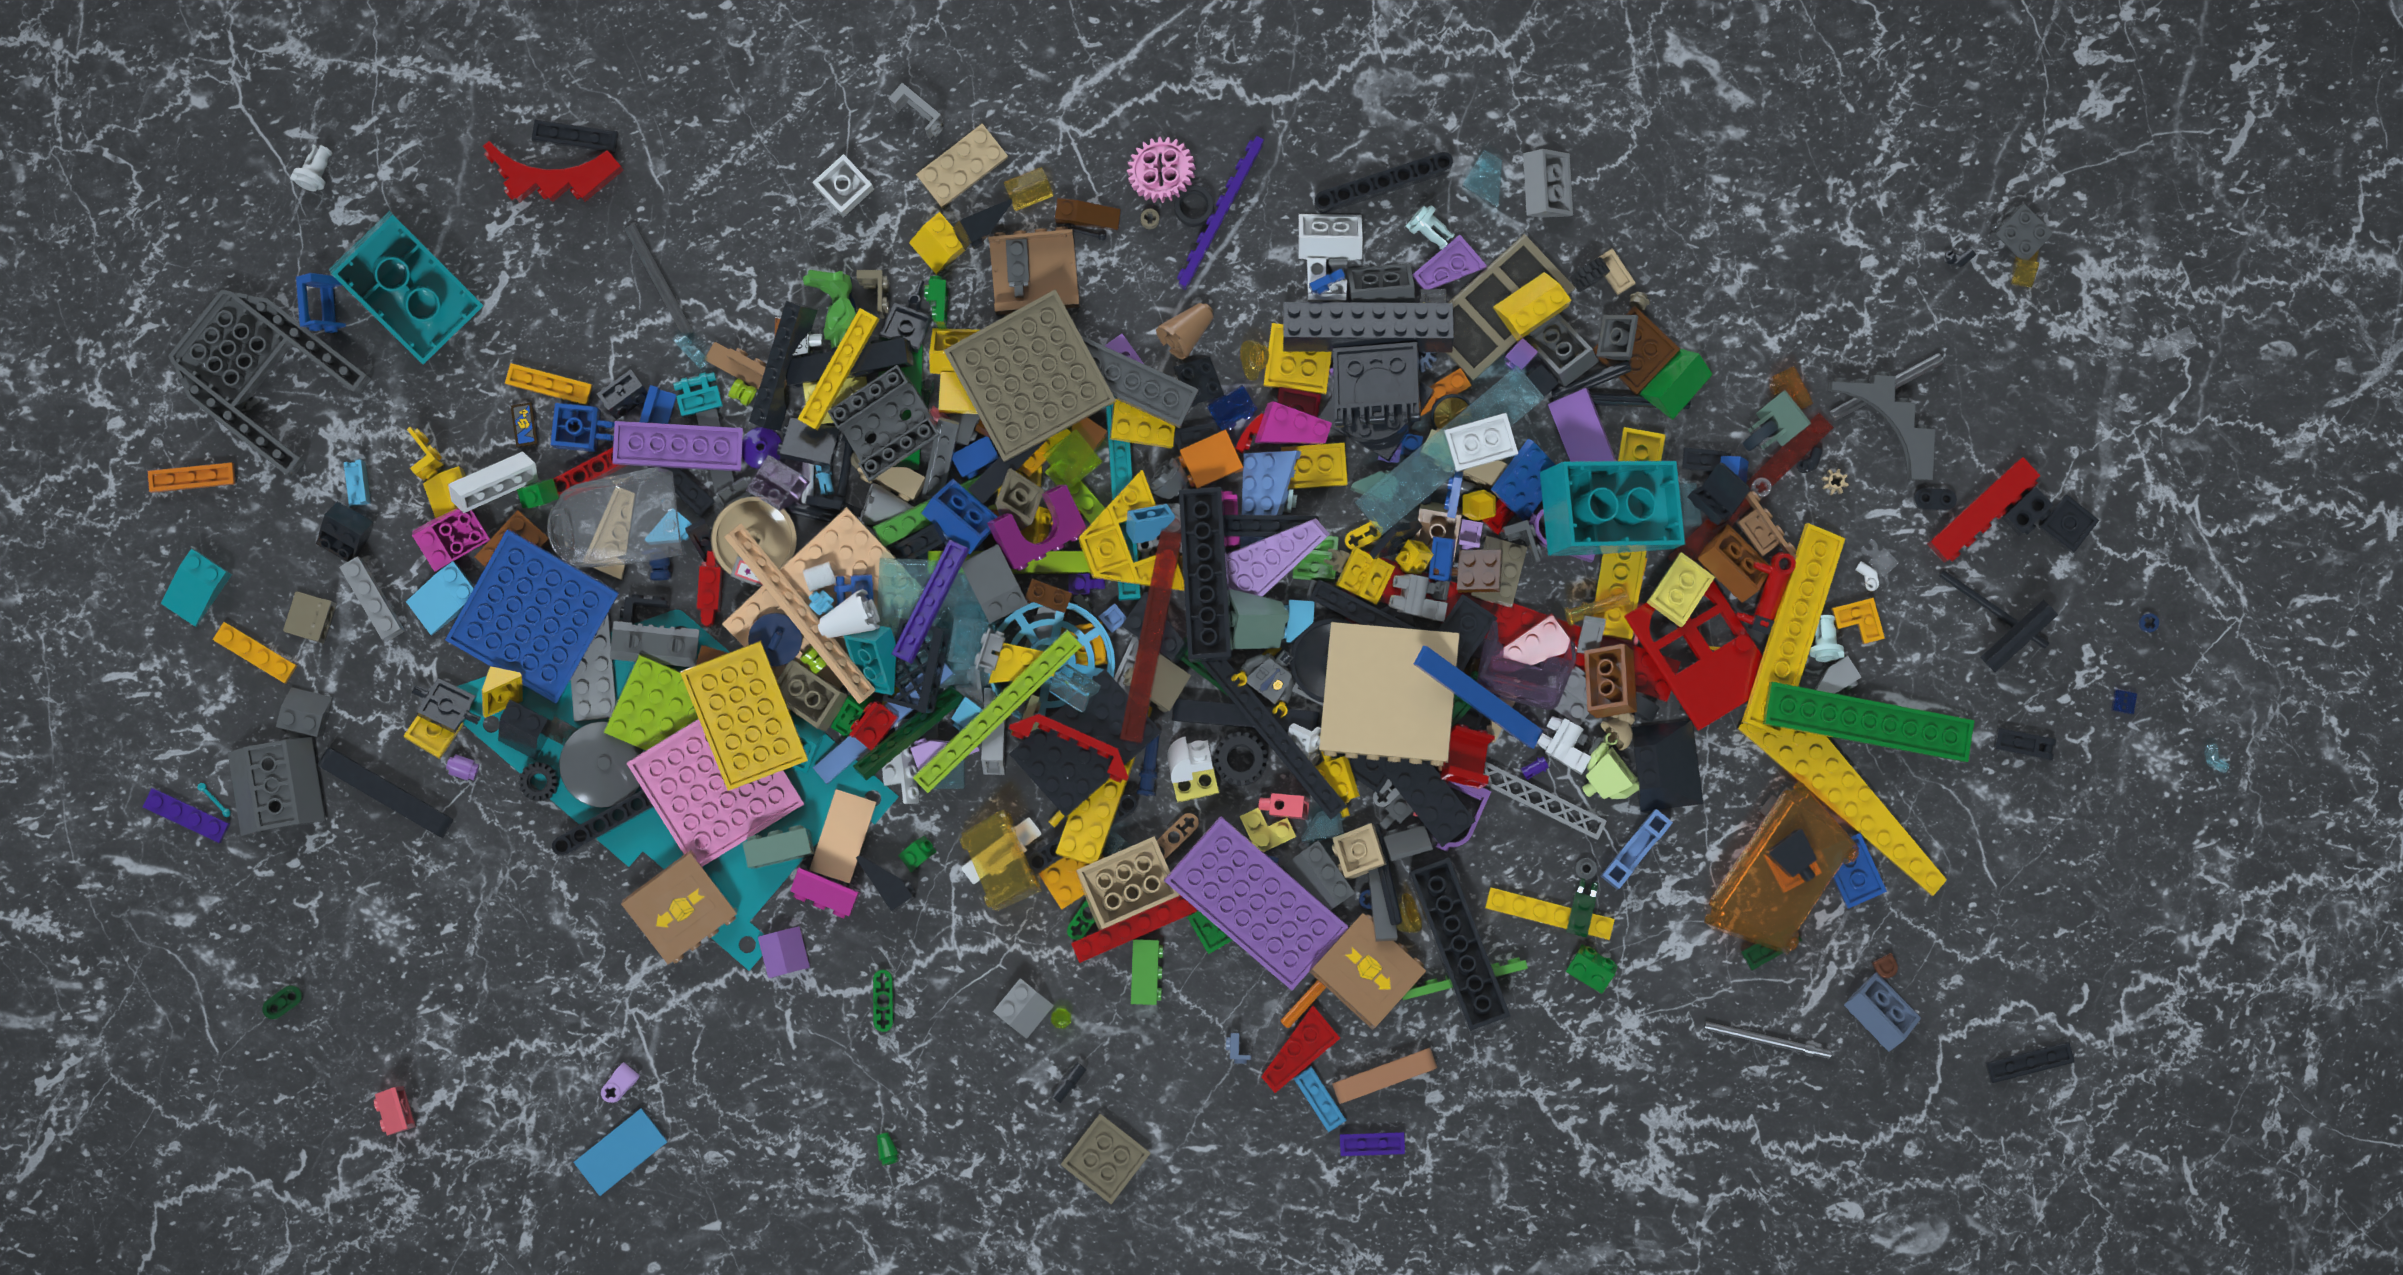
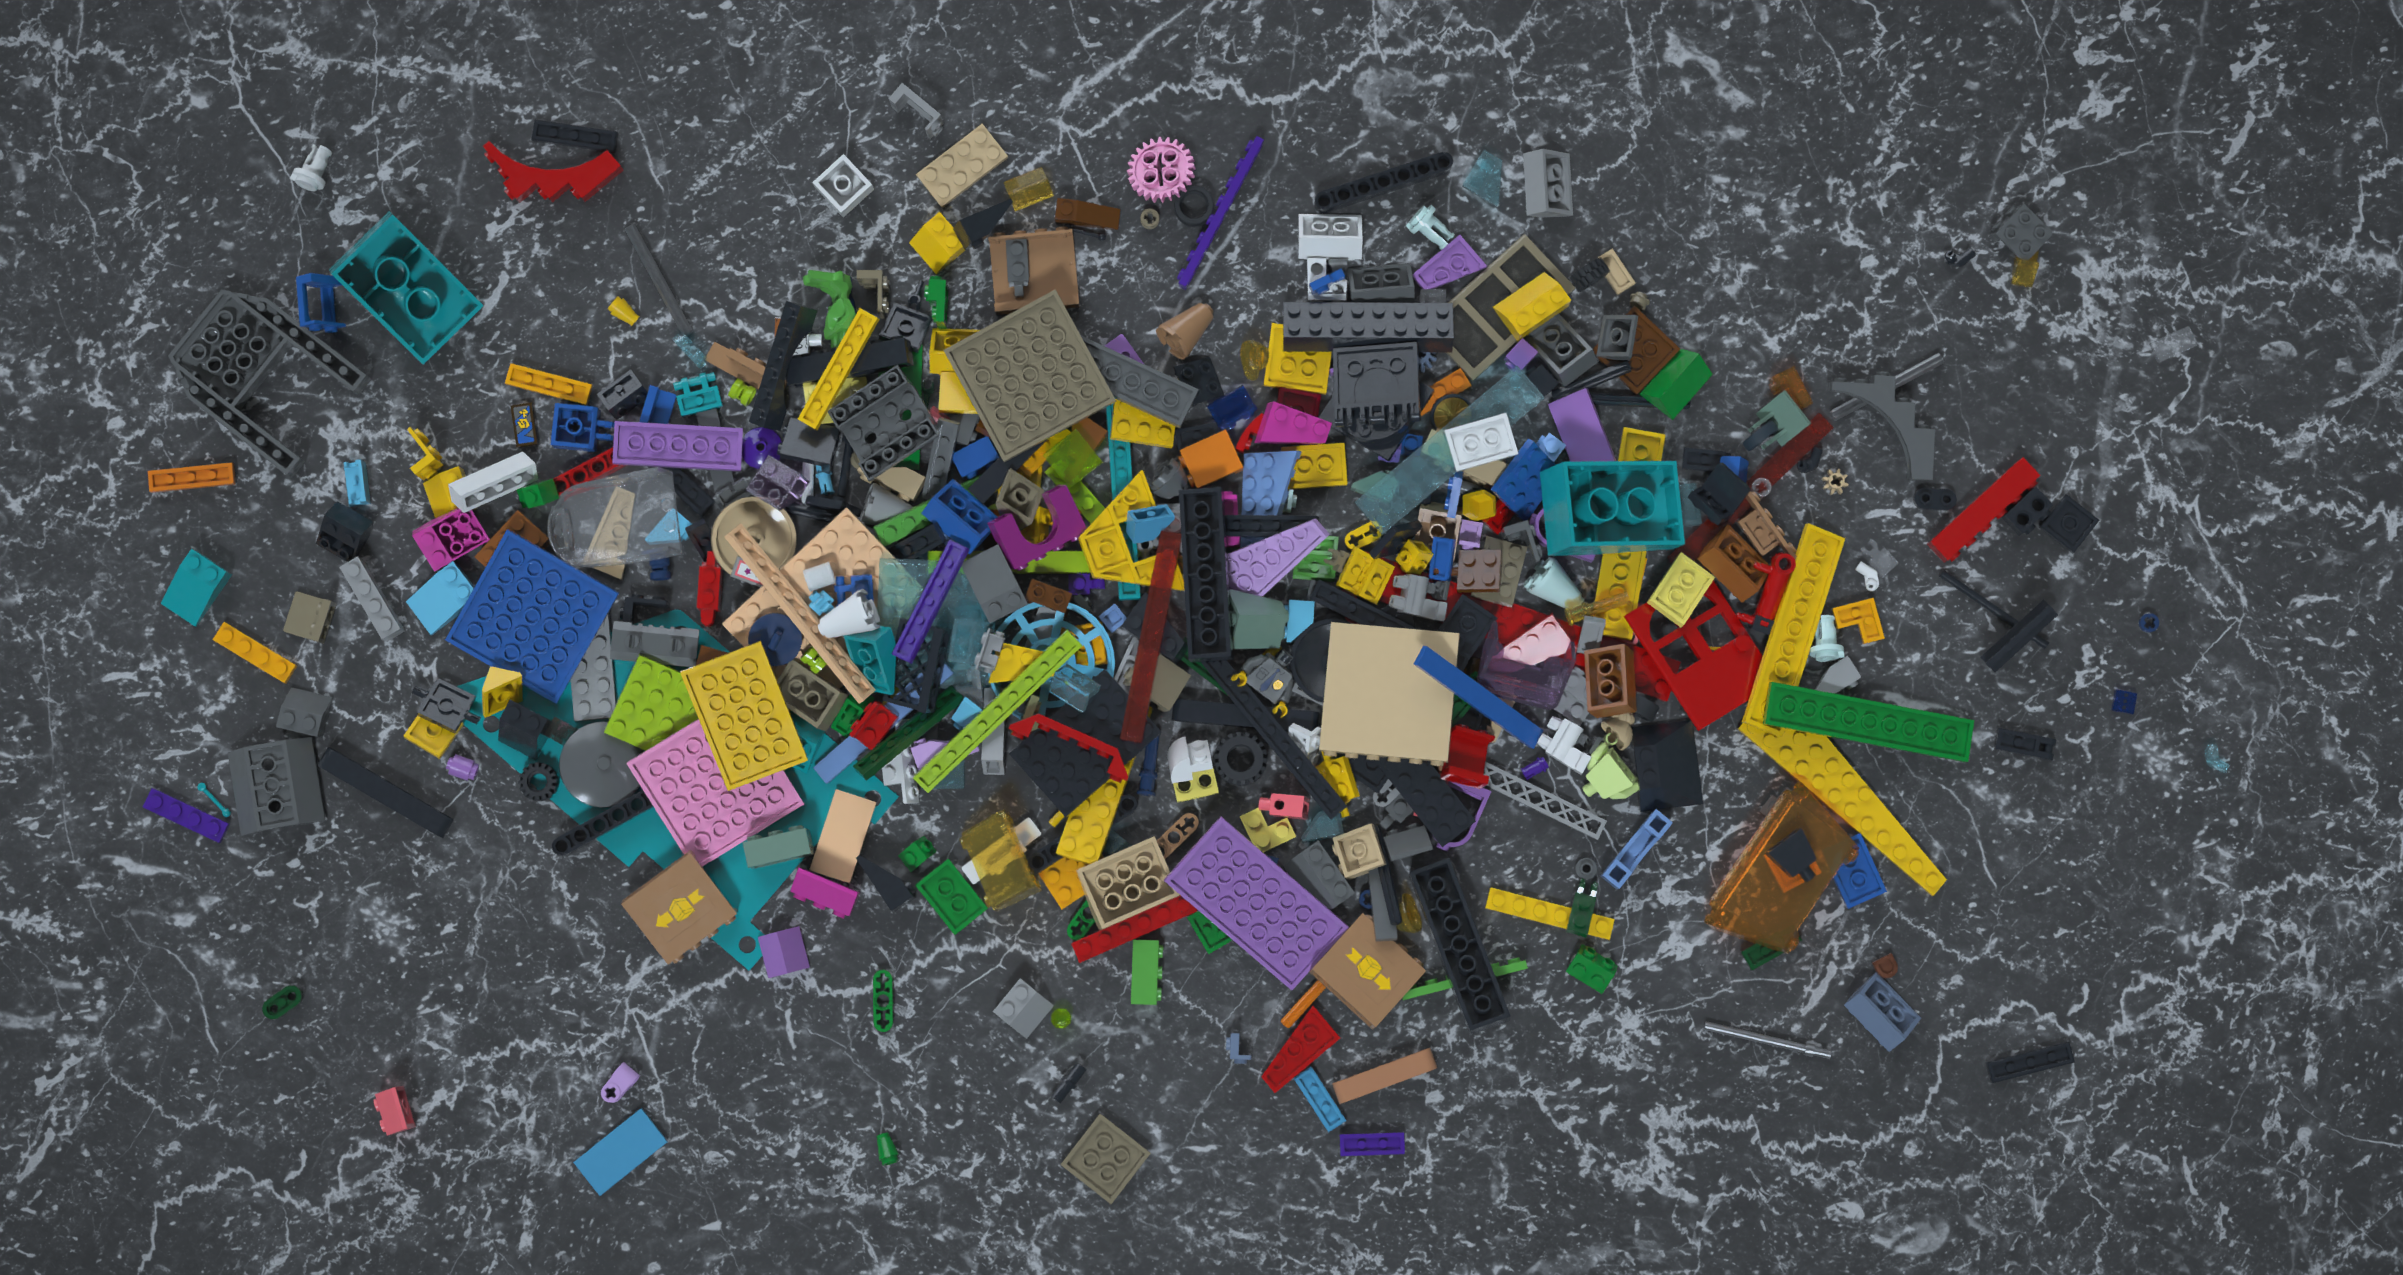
(623, 311): none -> yellow cone
(951, 896): none -> green plate
(1551, 446): none -> light blue brick
(1553, 584): none -> light aqua cone

